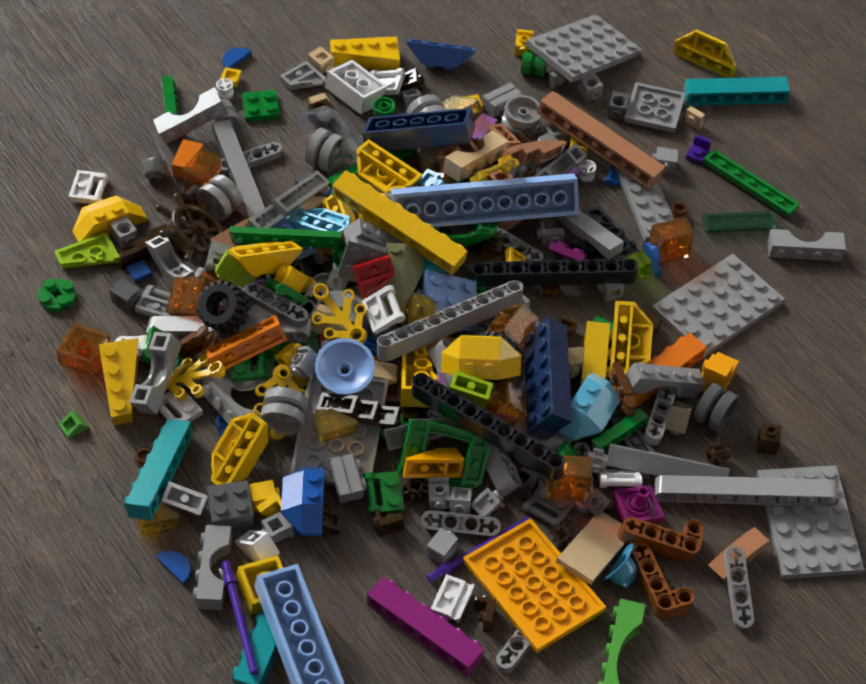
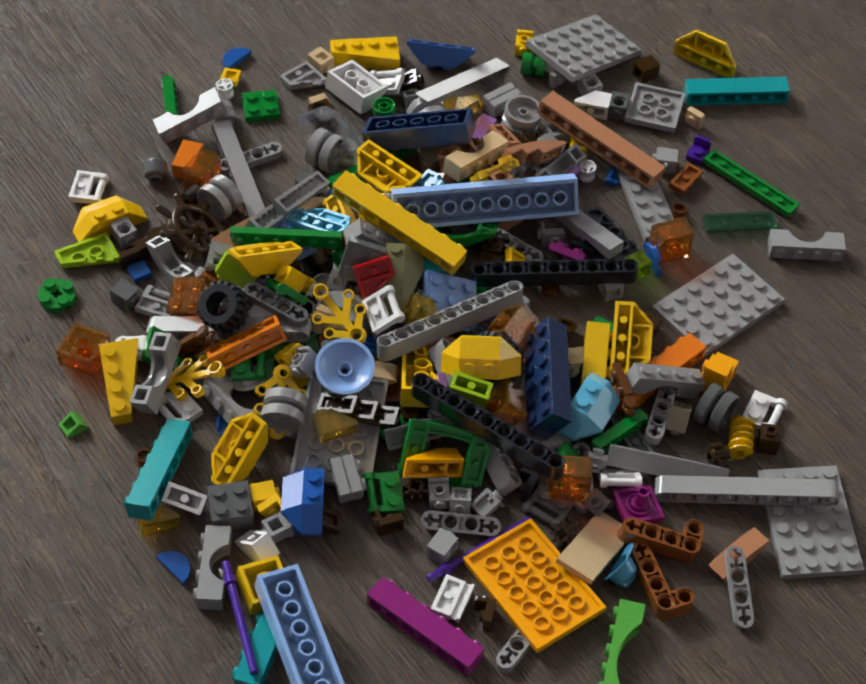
(461, 79): none -> white sticker
(594, 104): none -> white slope
(646, 69): none -> dark brown brick
(685, 179): none -> dark orange plate
(741, 437): none -> yellow piece
(759, 406): none -> white plate

